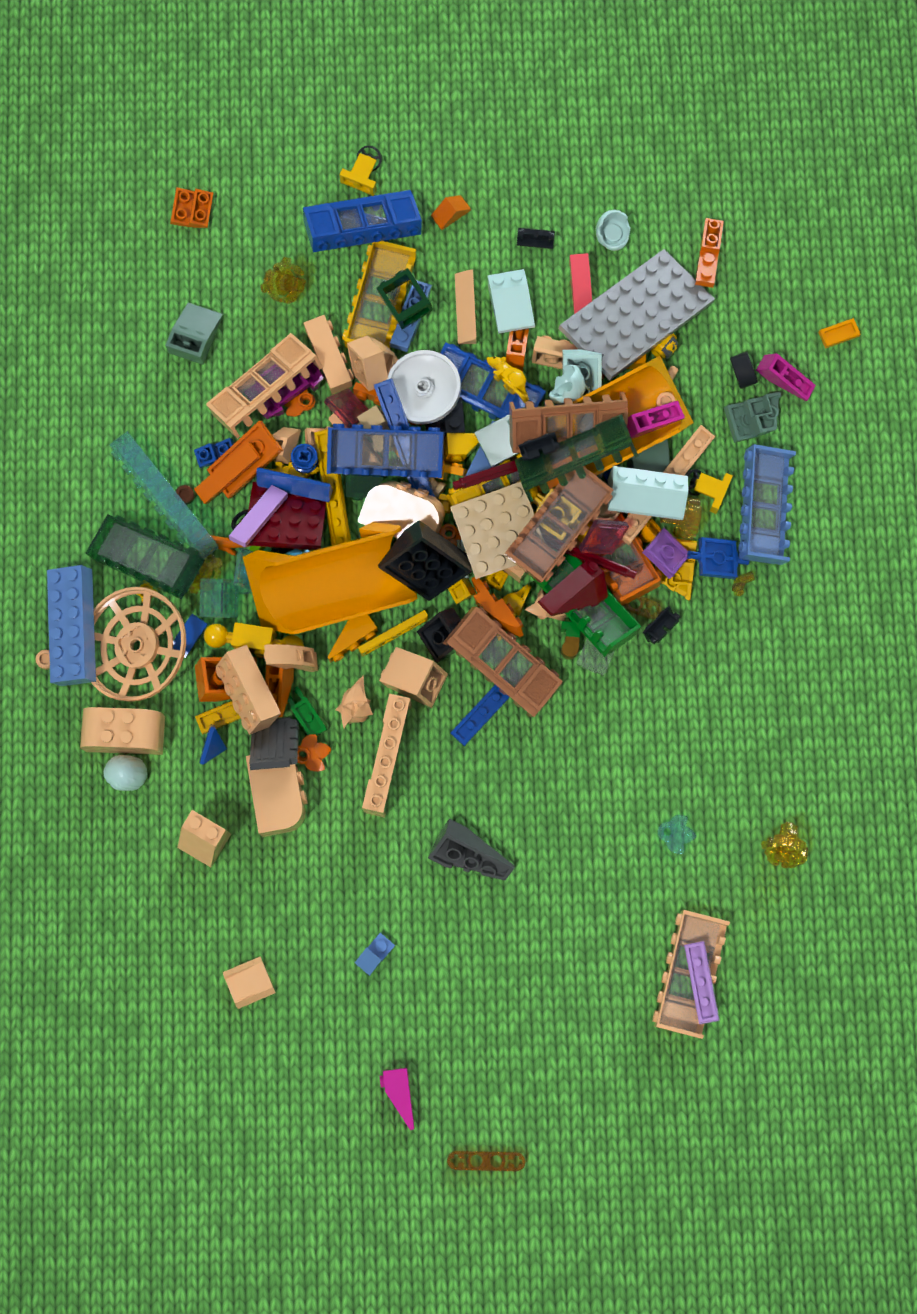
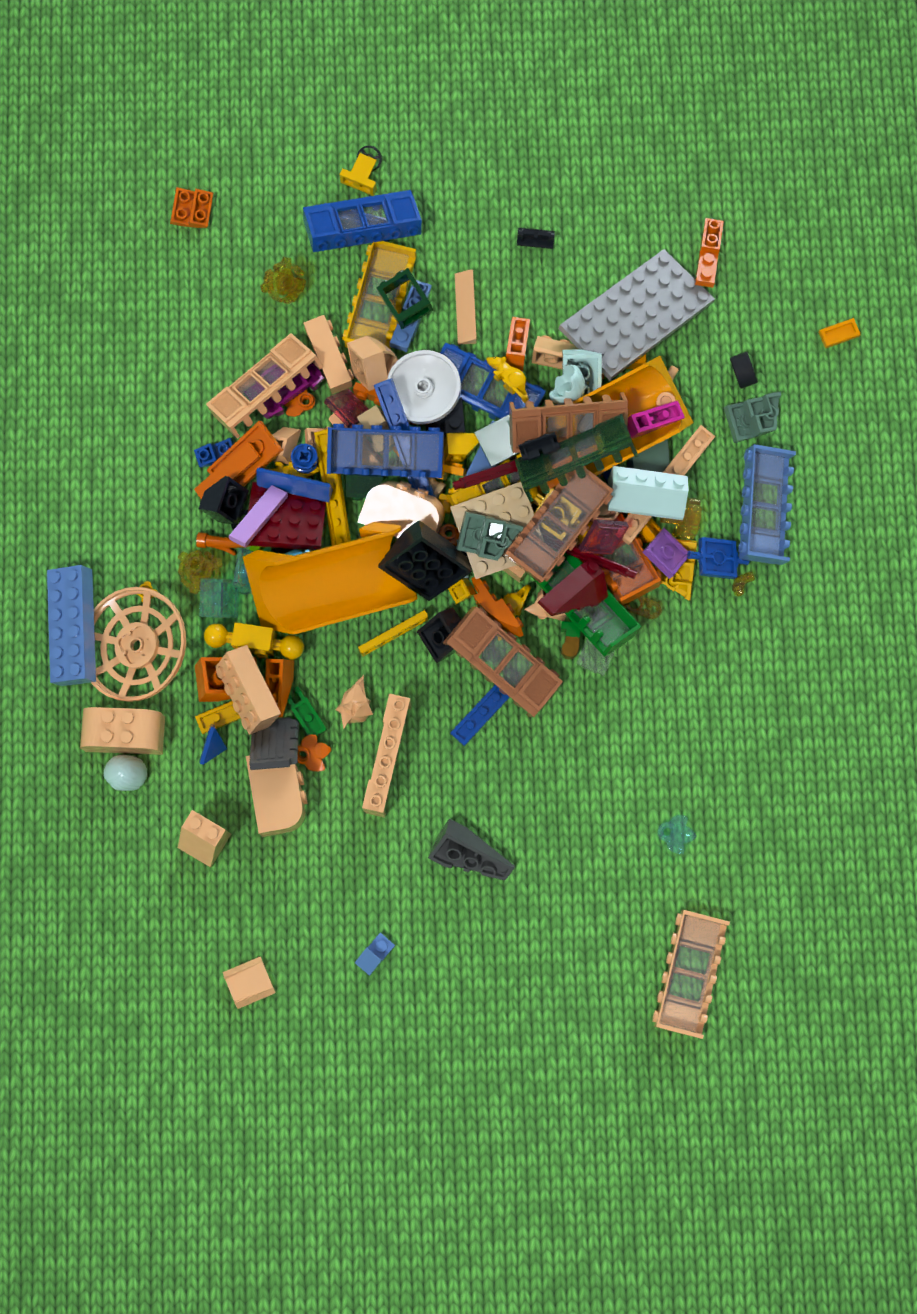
(43, 659): light nougat tile -> none
(145, 555): window -> none
(162, 494): clear light blue brick -> none
(186, 494): copper tile -> none
(193, 333): sand green slope -> none
(194, 629): blue slope -> none
(224, 501): none -> black slope
(291, 657): light nougat slope -> none
(352, 635): light orange slope -> none
(398, 1090): dark pink slope -> none
(413, 676): light nougat slope -> none
(449, 211): orange slope -> none
(486, 535): none -> sand green slope
(486, 1157): clear orange beam -> none
(496, 579): yellow slope -> none
(511, 301): light aqua slope -> none
(580, 280): coral slope -> none
(613, 230): light aqua piece -> none
(655, 631): black hinge -> none
(666, 347): yellow head -> none
(701, 982): lavender tile -> none
(709, 486): yellow piece -> none
(785, 376): dark pink slope -> none
(786, 847): clear yellow piece -> none

